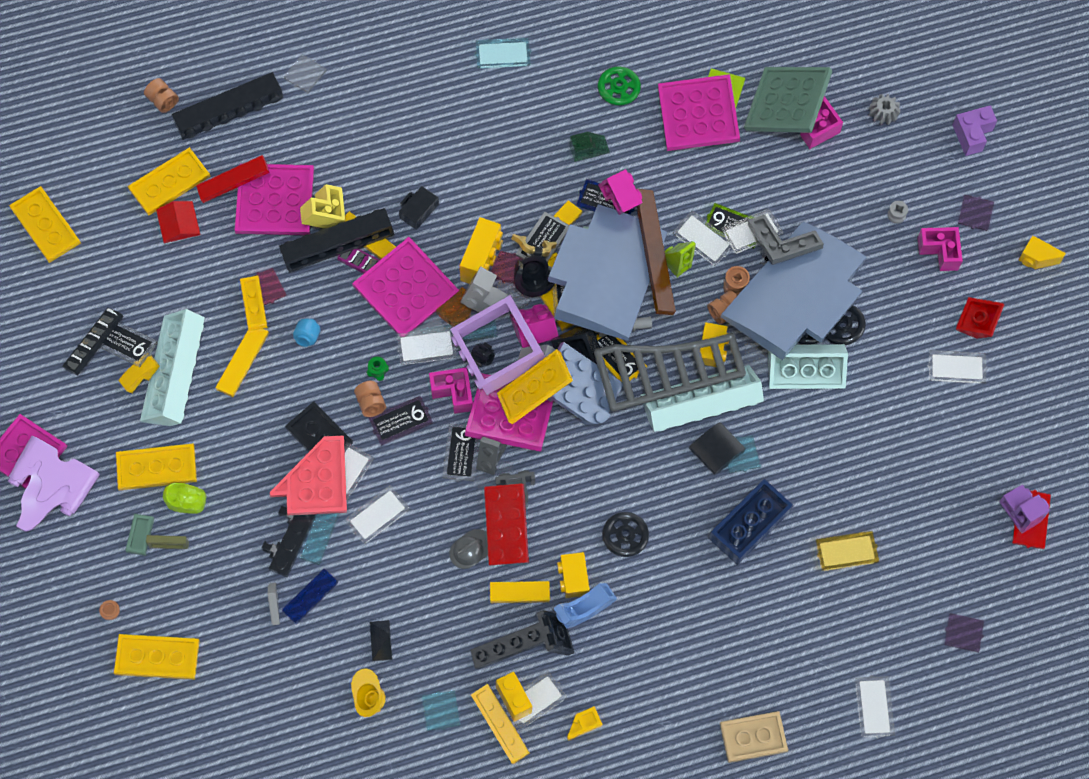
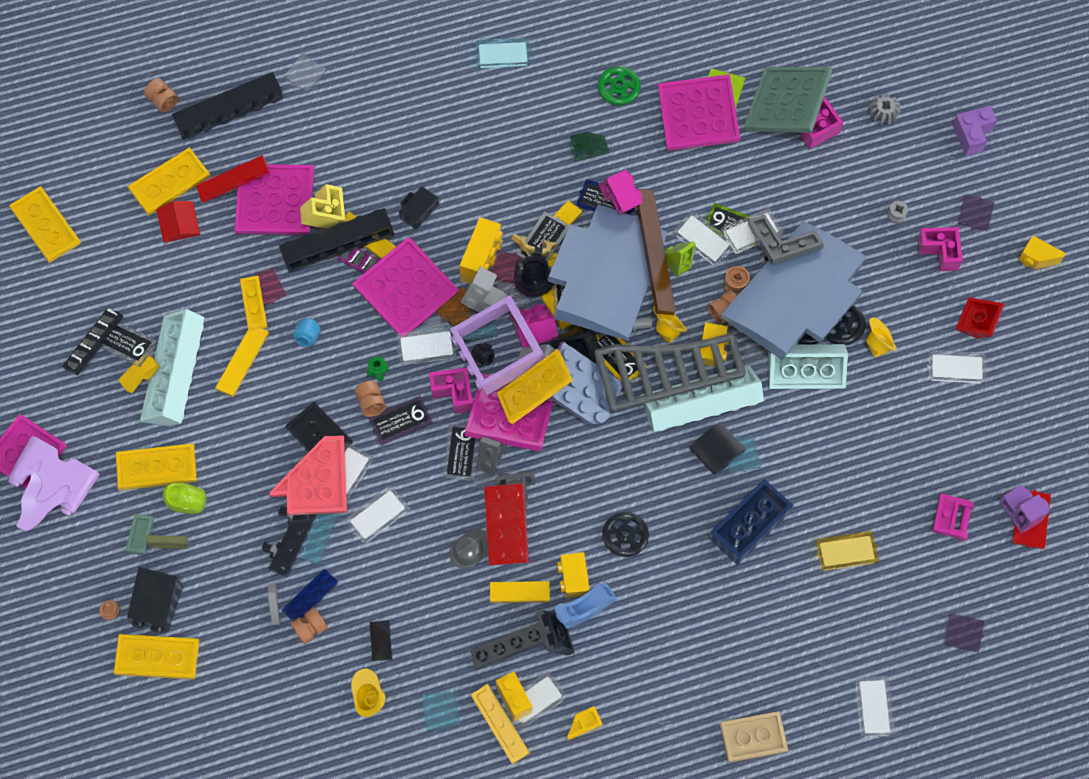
(154, 600): none -> black slope
(309, 625): none -> nougat wheel
(669, 326): none -> yellow piece
(879, 338): none -> yellow piece
(946, 516): none -> dark pink plate

